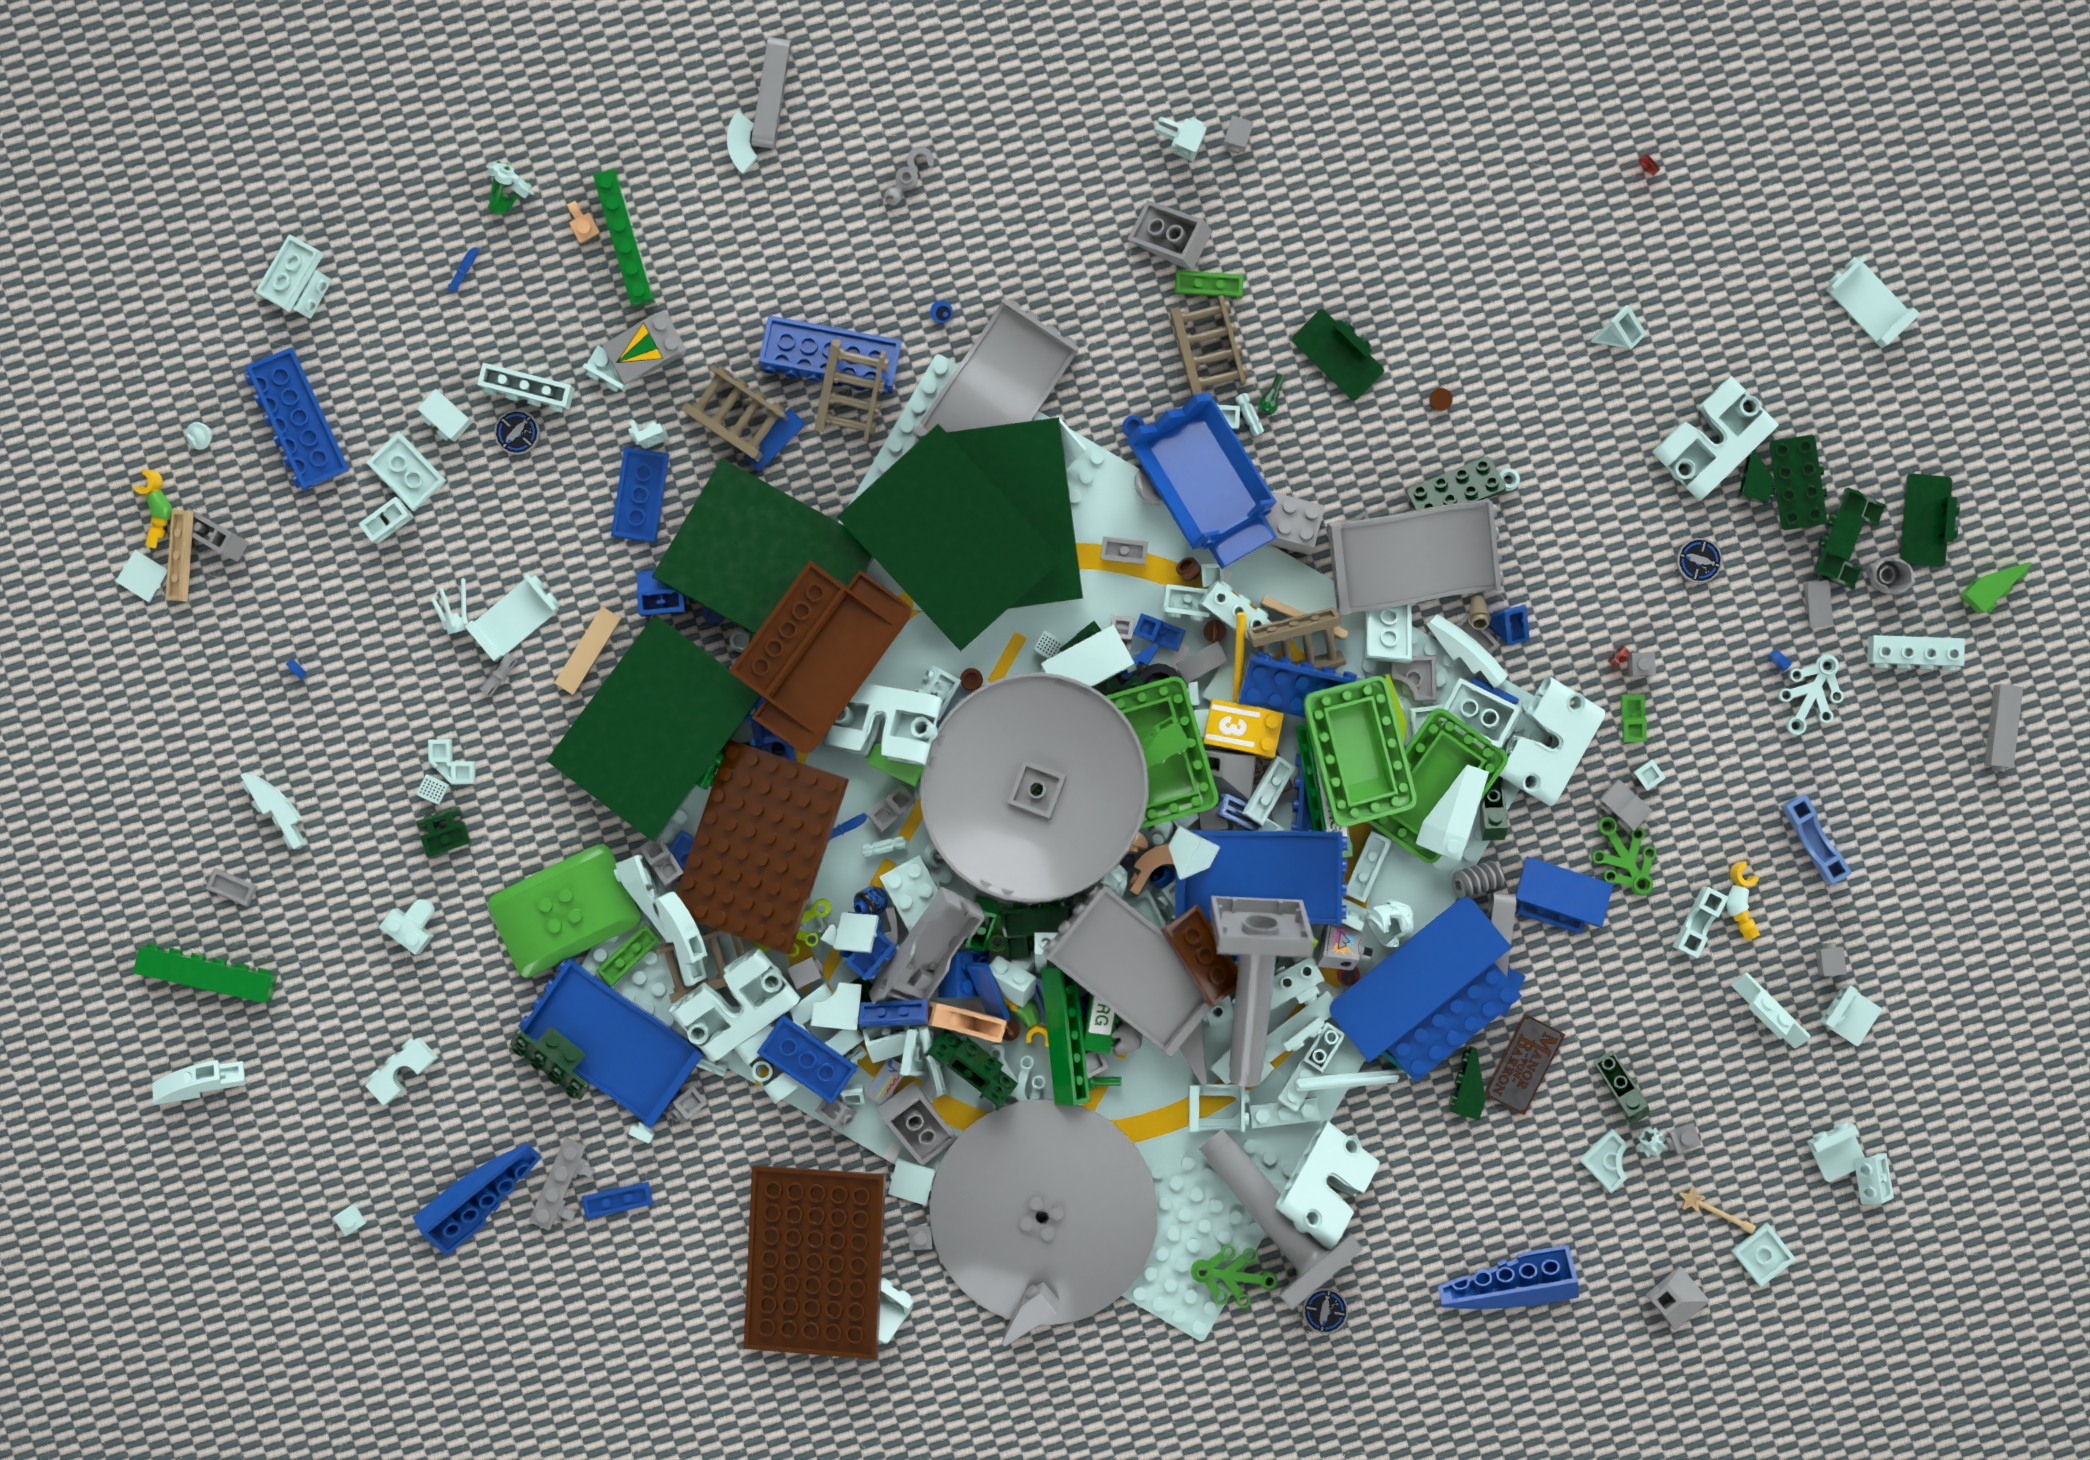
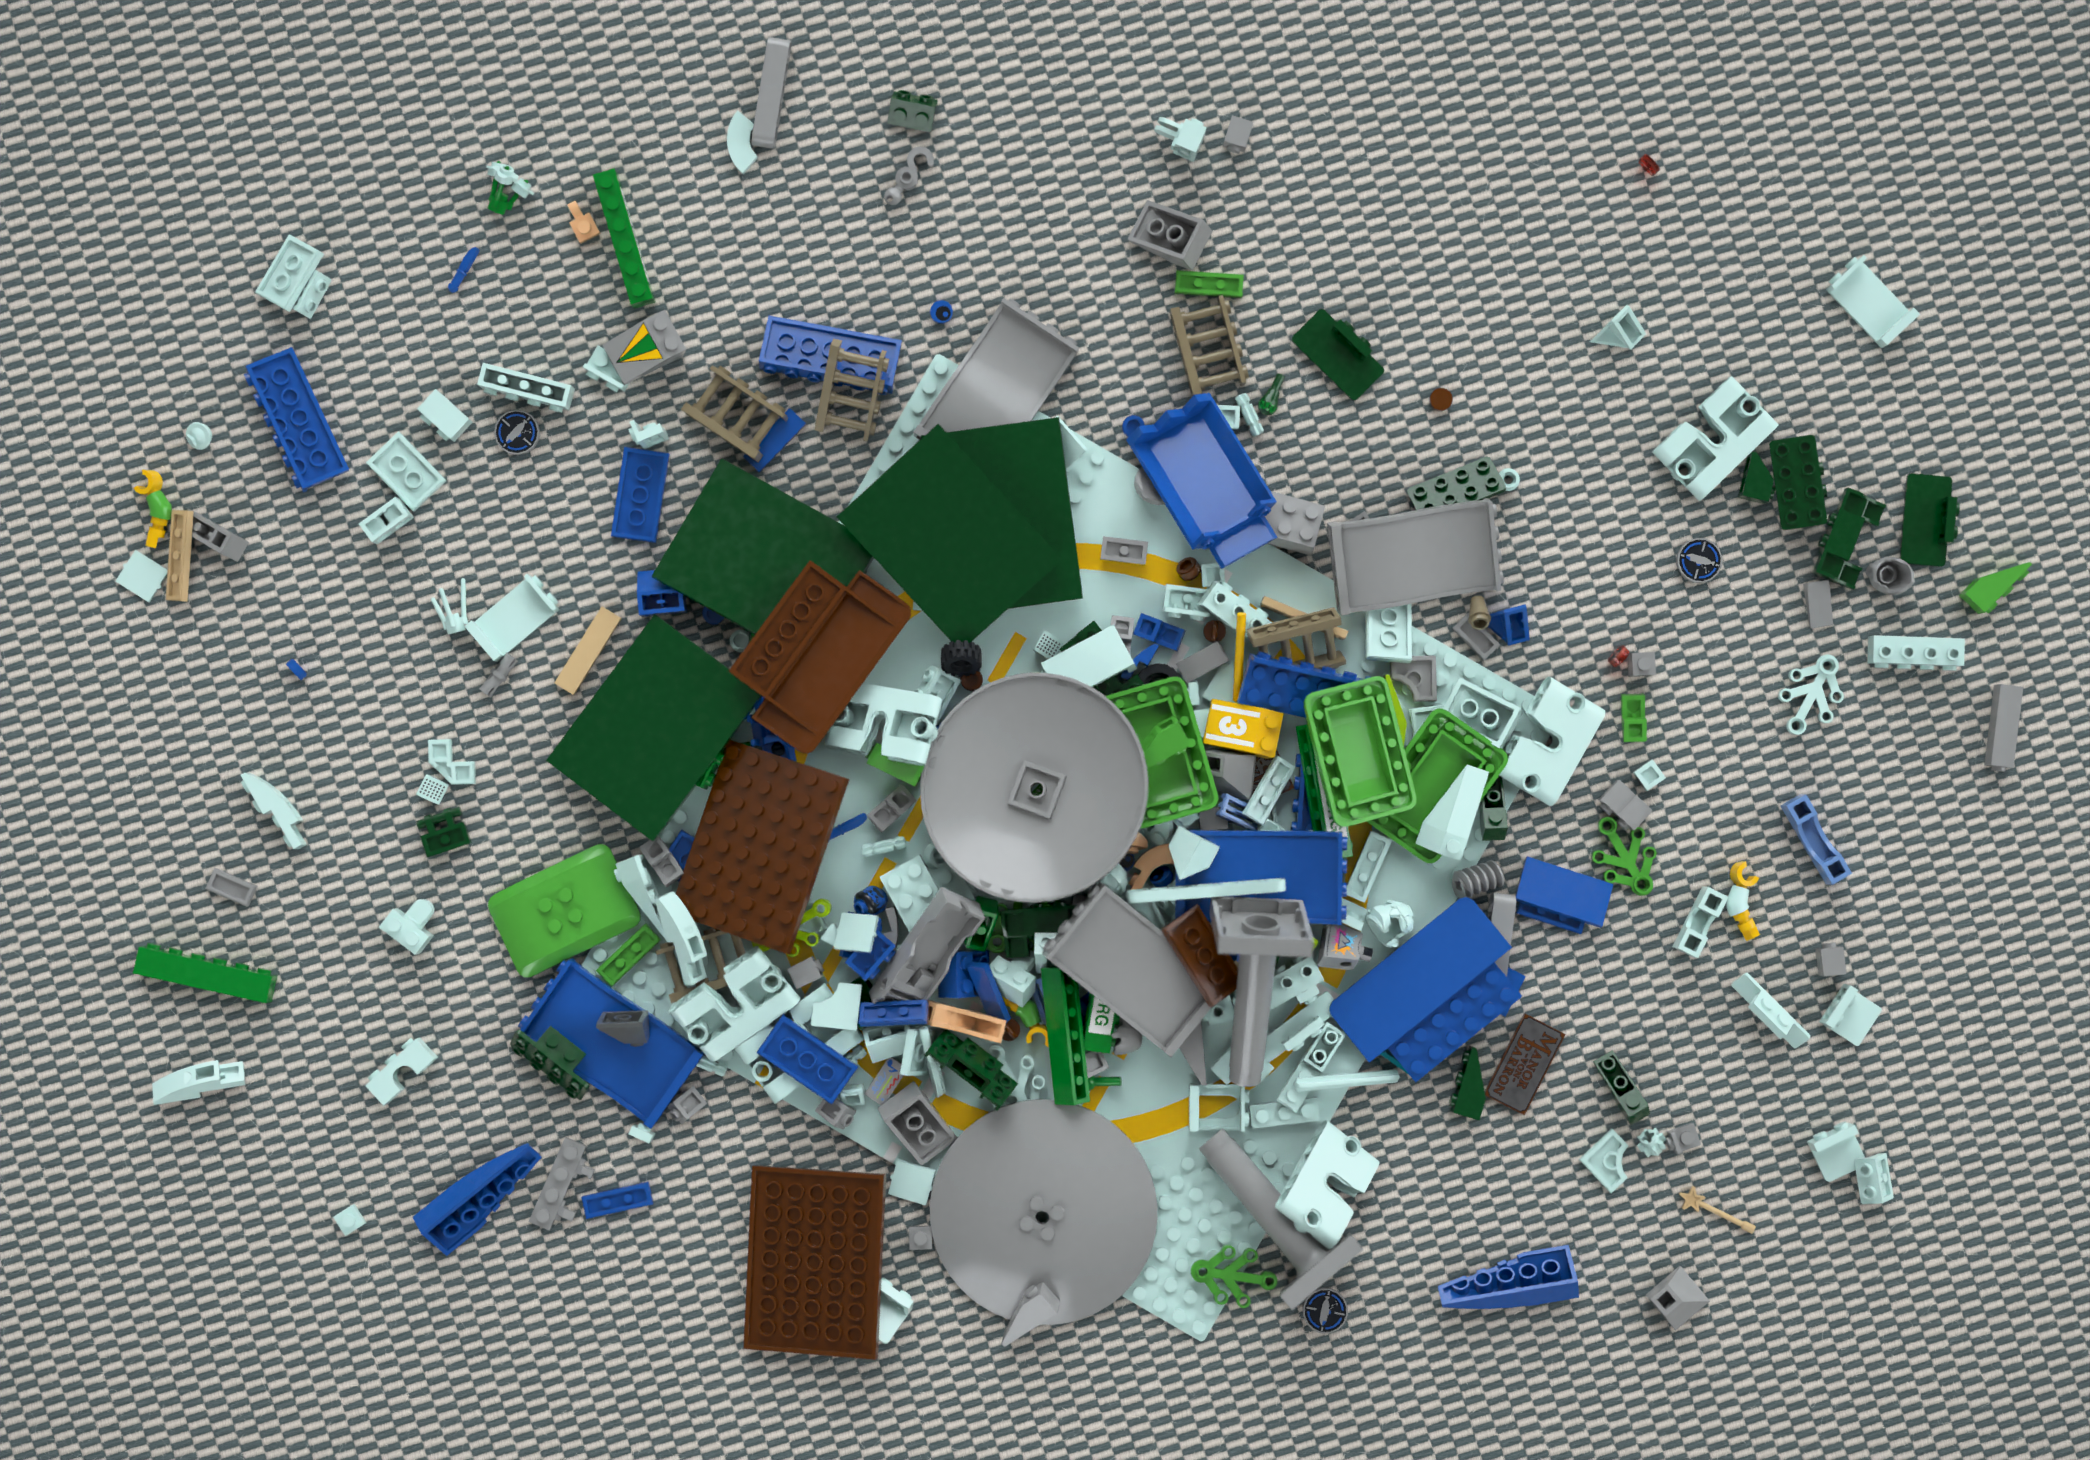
(626, 1026): none -> dark grey slope
(912, 111): none -> bracket
(961, 658): none -> black tyre
(1206, 890): none -> light aqua beam
(1348, 977): tile -> none
(1460, 644): light aqua slope -> none
(1496, 691): blue piece -> none
(1763, 1255): light aqua tile -> none
(1779, 660): blue tile -> none

